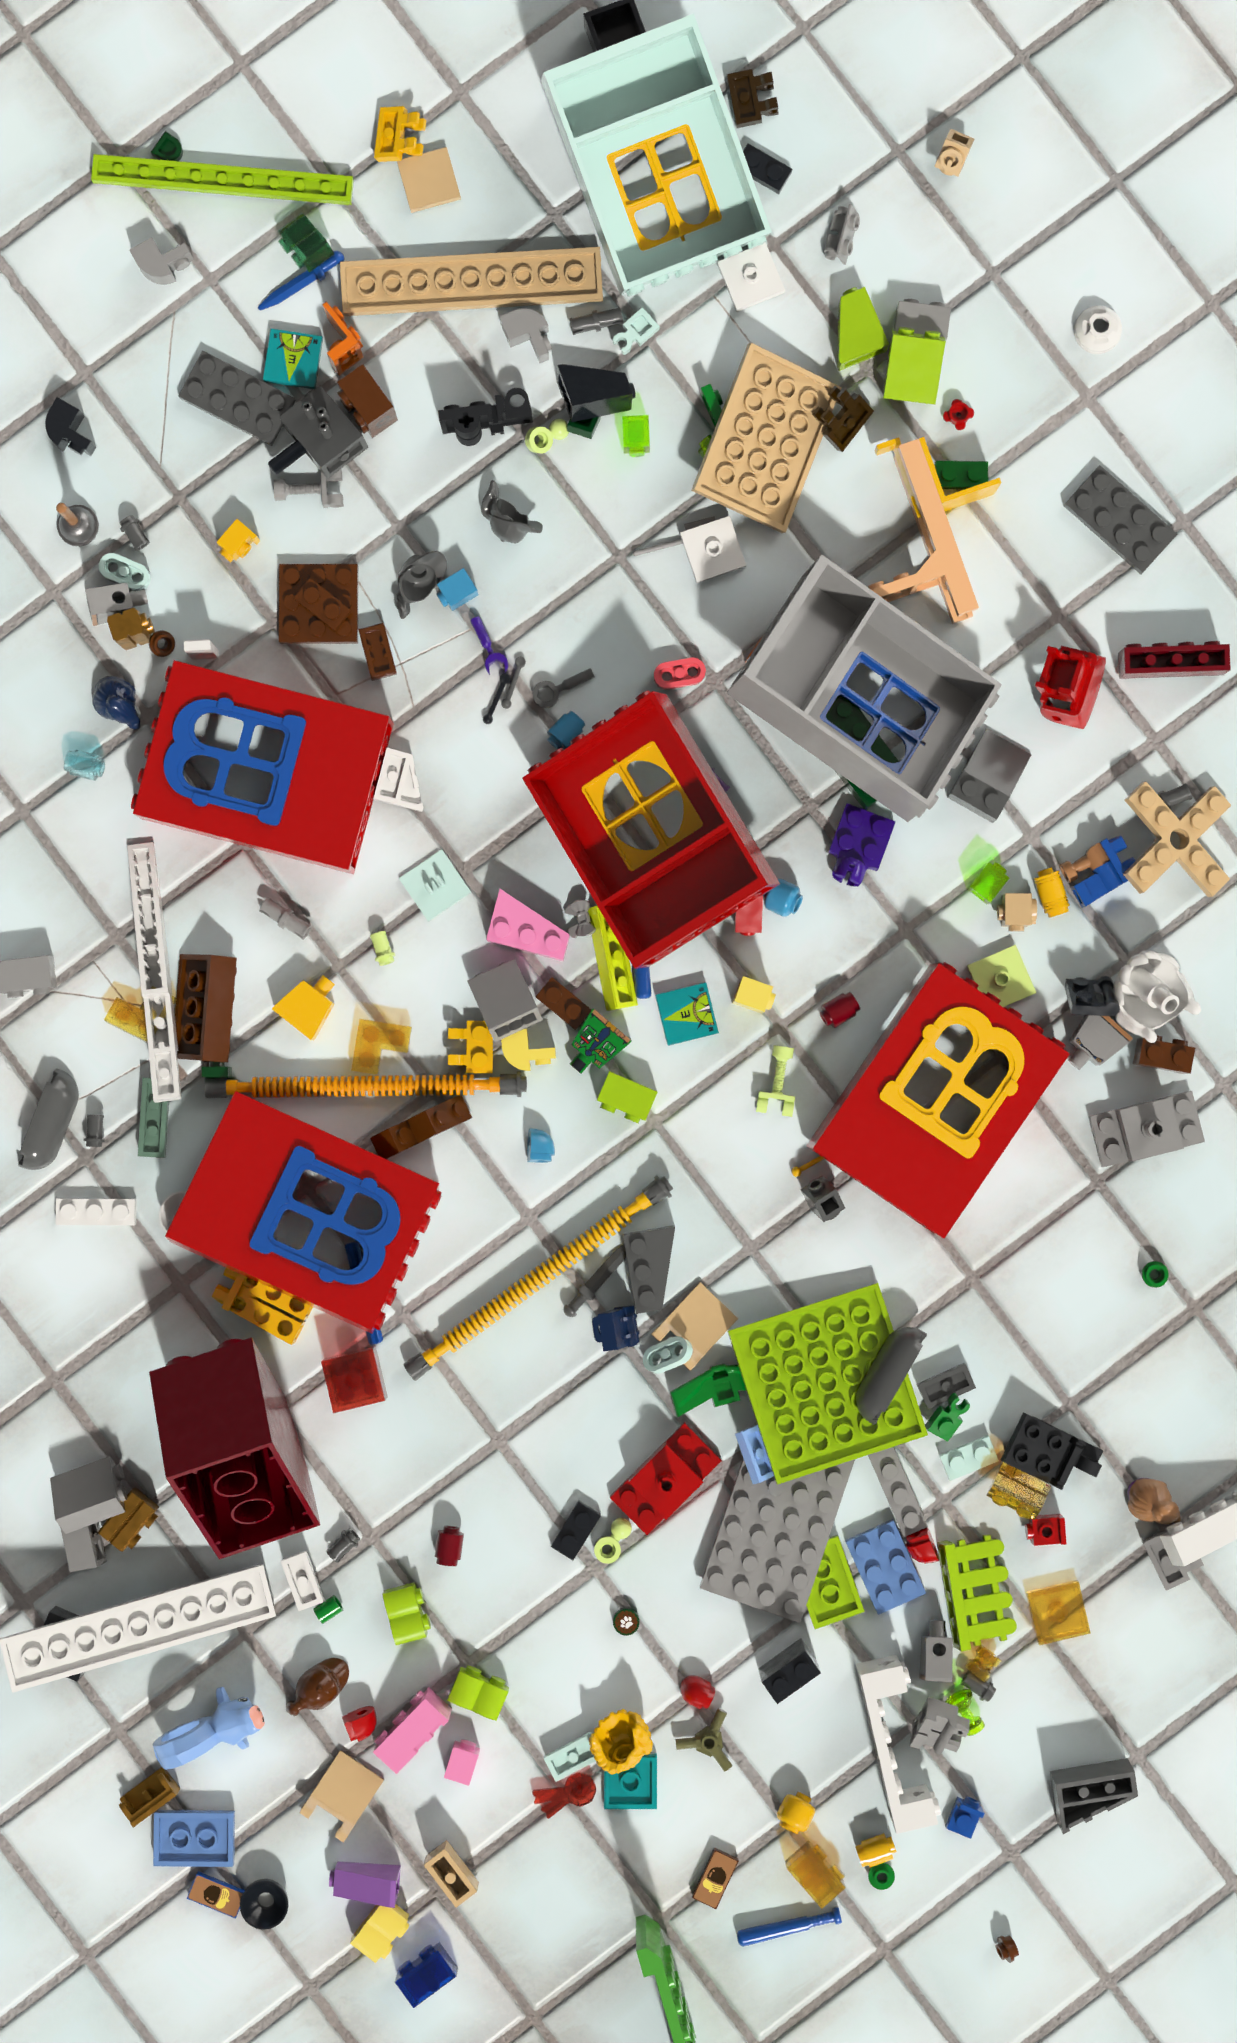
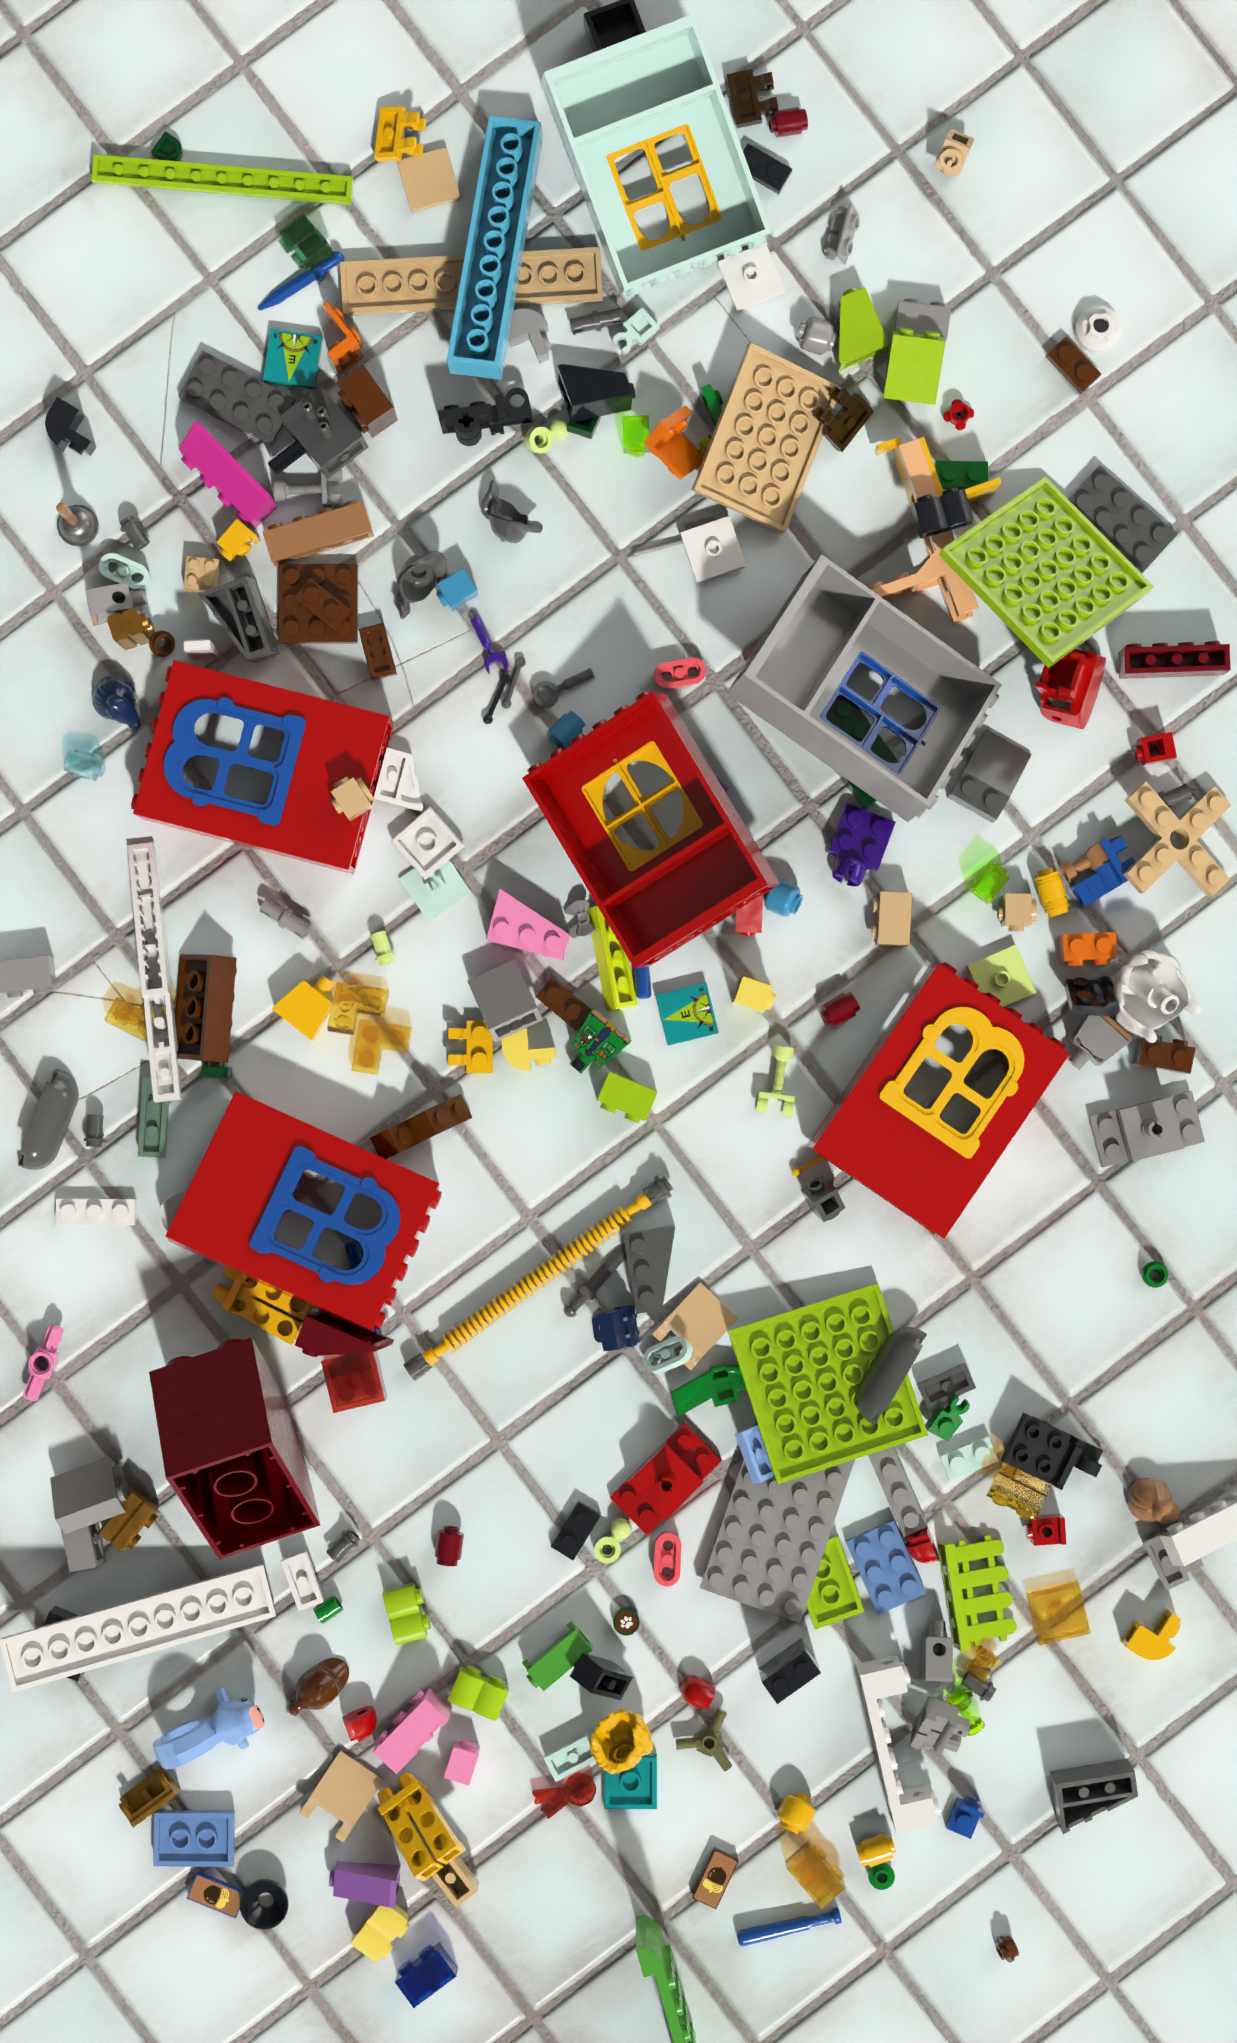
(48, 1350): none -> bright pink axle
(159, 267): light grey brick -> none
(201, 574): none -> tan piece
(226, 475): none -> dark pink slope
(243, 617): none -> dark grey wedge
(318, 533): none -> medium nougat brick
(328, 1335): none -> dark red slope
(351, 797): none -> tan brick
(354, 999): none -> clear yellow plate
(418, 1827): none -> yellow hips
(427, 843): none -> white plate
(495, 248): none -> medium azure brick
(505, 1084): light orange hose -> none
(539, 1146): dark azure piece -> none
(557, 1658): none -> bright green brick
(601, 1676): none -> black brick
(667, 1558): none -> coral plate
(672, 446): none -> orange bracket
(788, 122): none -> dark red brick
(816, 335): none -> light grey head
(893, 919): none -> tan brick
(942, 513): none -> black brick
(1046, 571): none -> lime plate
(1073, 365): none -> reddish brown plate
(1087, 947): none -> orange brick
(1155, 1643): none -> yellow brick
(1164, 748): none -> red brick

